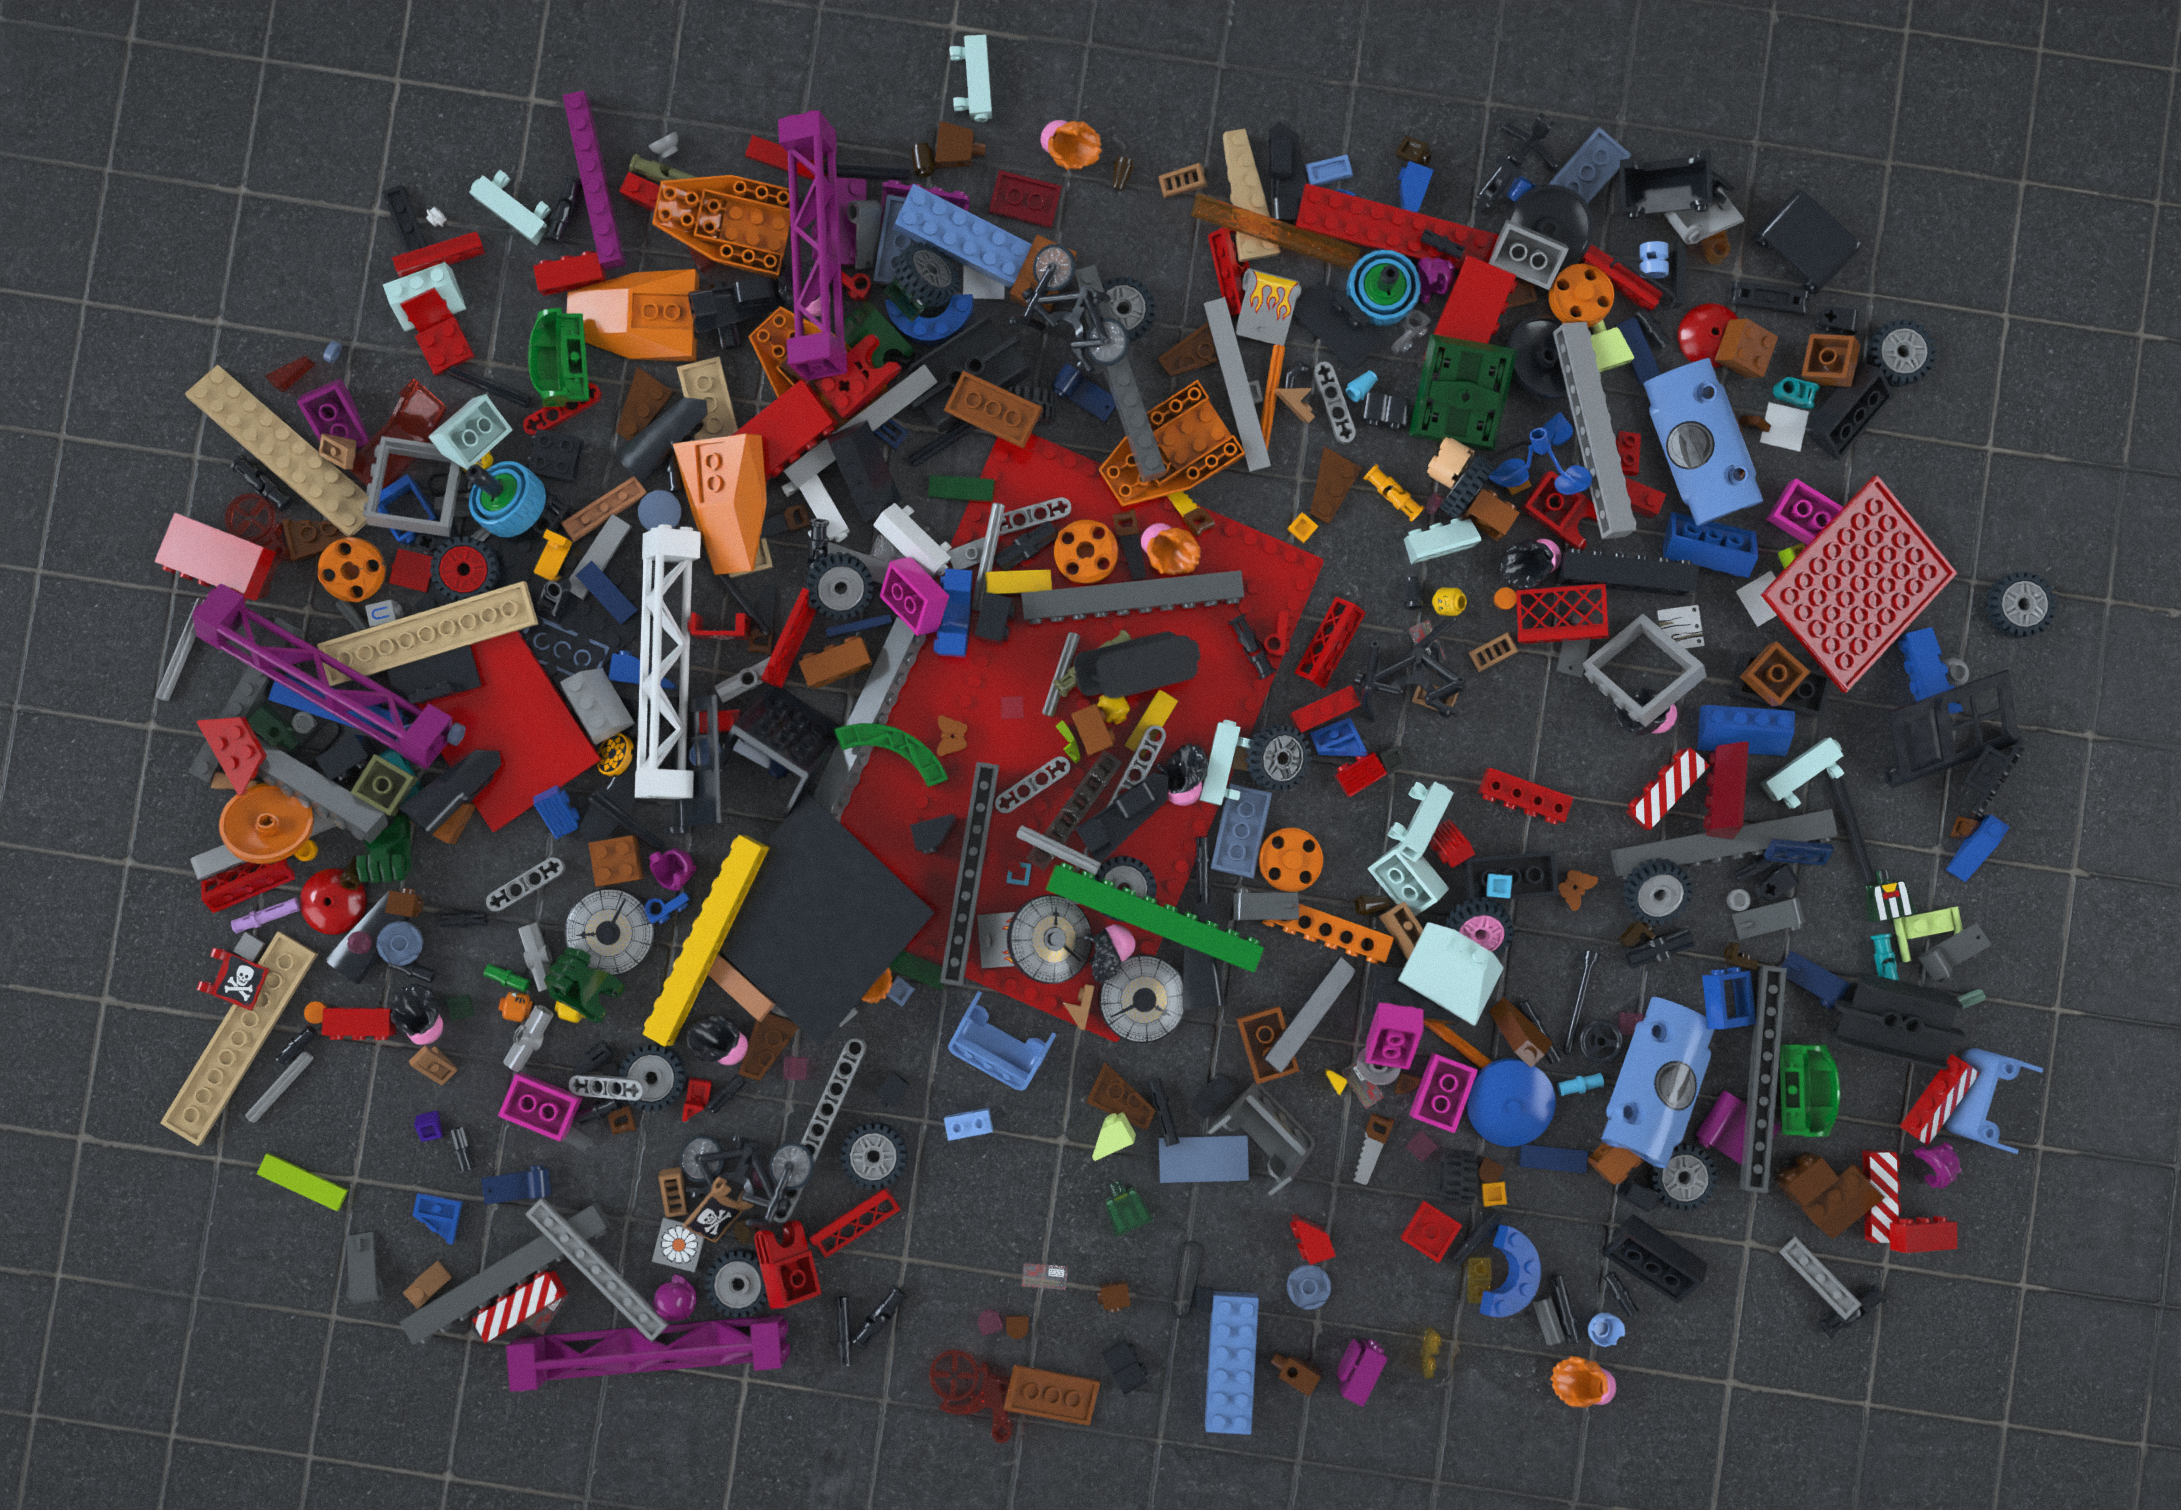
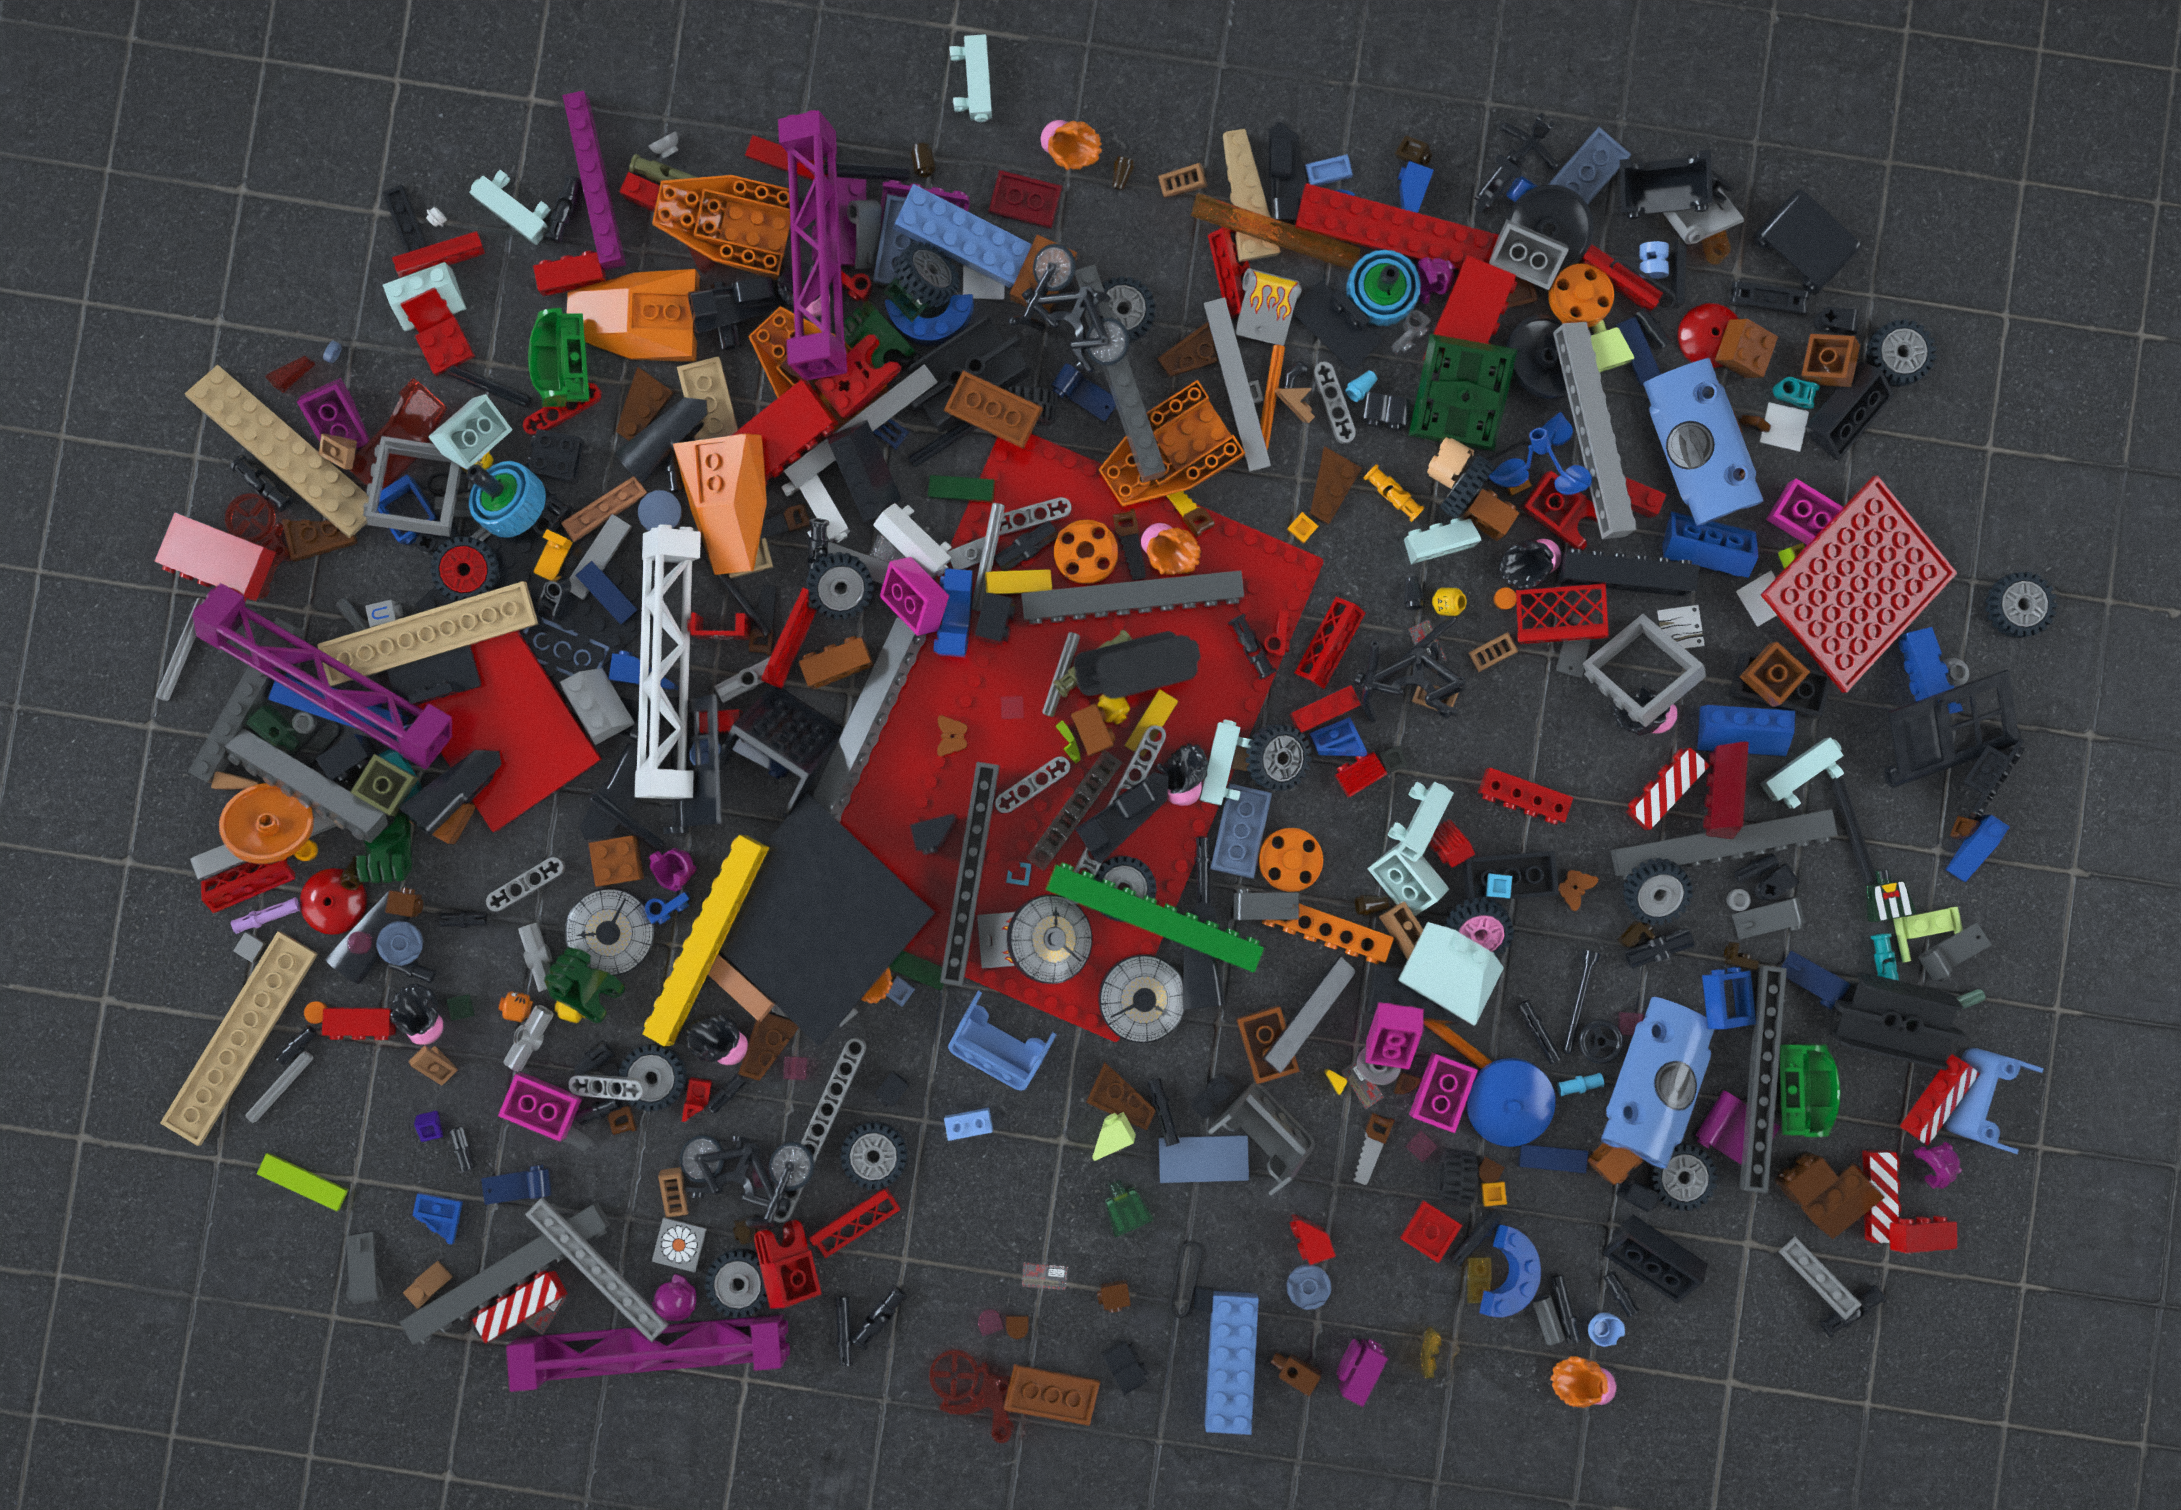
(235, 749): red wing -> none
(237, 980): flag -> none
(351, 569): orange piece -> none
(411, 570): red piece -> none
(456, 734): sand blue tile -> none
(507, 978): green pin -> none
(556, 811): blue brick -> none
(615, 755): light orange tile -> none
(716, 1212): flag -> none
(859, 626): dark blue tile -> none
(896, 740): green tile -> none
(956, 146): reddish brown torso -> none
(1058, 849): light grey axle -> none
(1080, 1012): medium nougat slope -> none
(1112, 949): black hair -> none
(1433, 503): clear pink tile -> none
(1442, 244): black pin -> none
(1520, 1033): reddish brown slope -> none
(1629, 450): red plate -> none
(1798, 852): dark blue tile -> none

